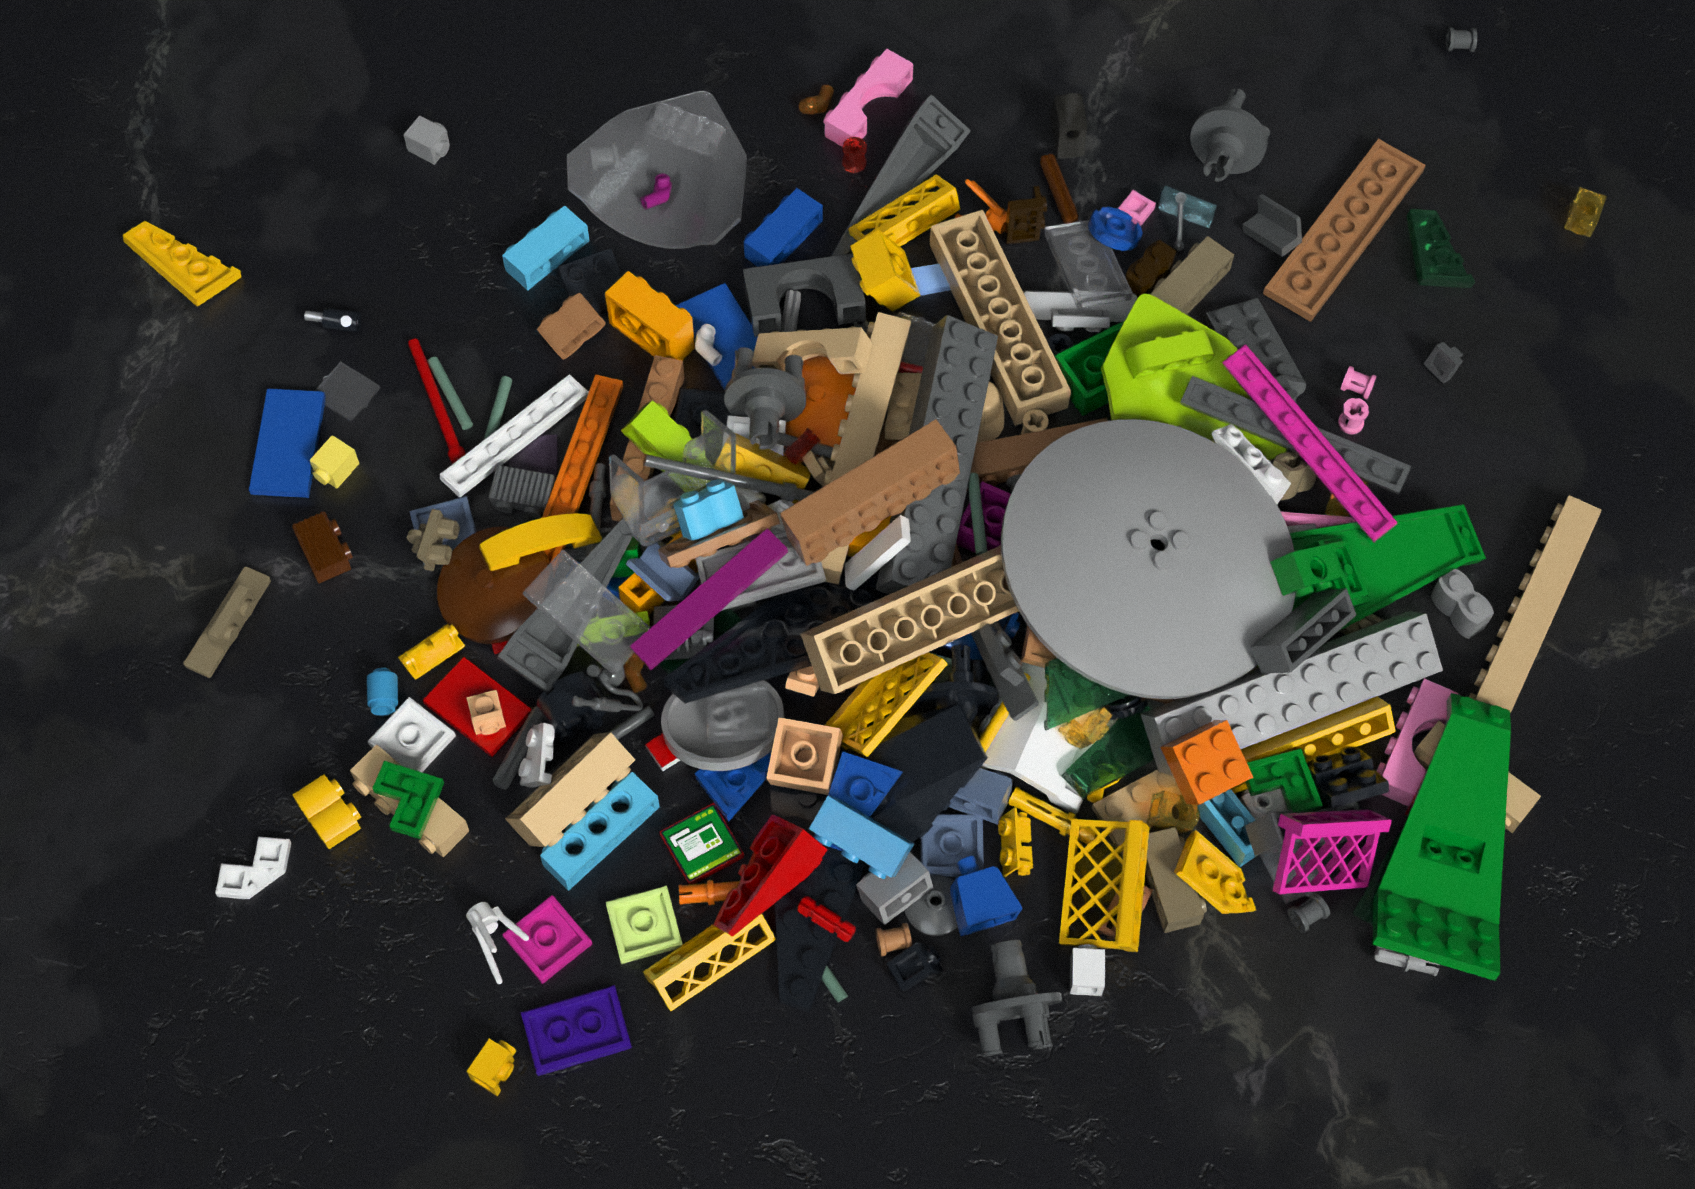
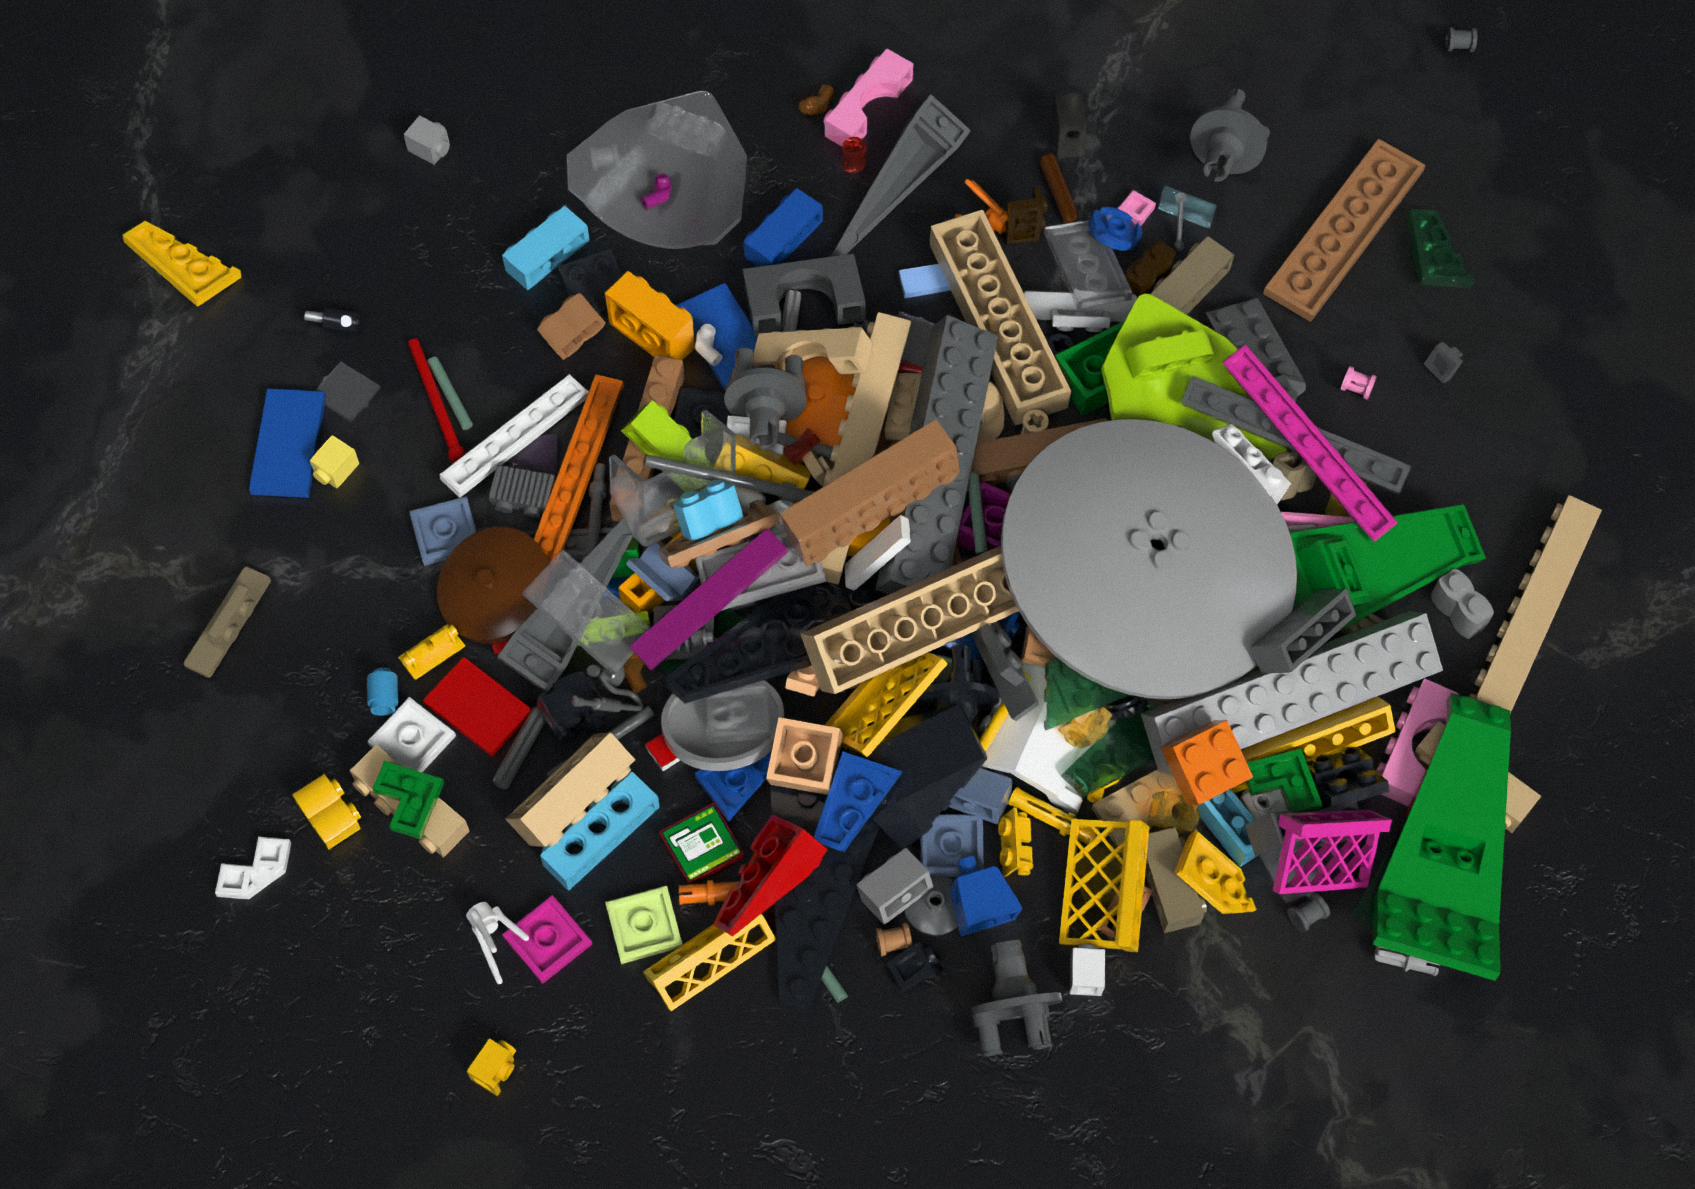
(322, 547): reddish brown brick -> none
(429, 538): dark tan hips -> none
(486, 712): light nougat bracket -> none
(499, 405): sand green bar -> none
(537, 536): yellow slope -> none
(539, 752): white wing -> none
(576, 1030): dark purple tile -> none
(826, 918): red axle -> none
(860, 837): dark azure brick -> none
(884, 270): yellow brick -> none
(911, 219): yellow fence -> none
(1274, 226): dark grey panel -> none
(1307, 570): green brick -> none
(1356, 419): bright pink bush -> none
(1585, 212): clear yellow brick -> none

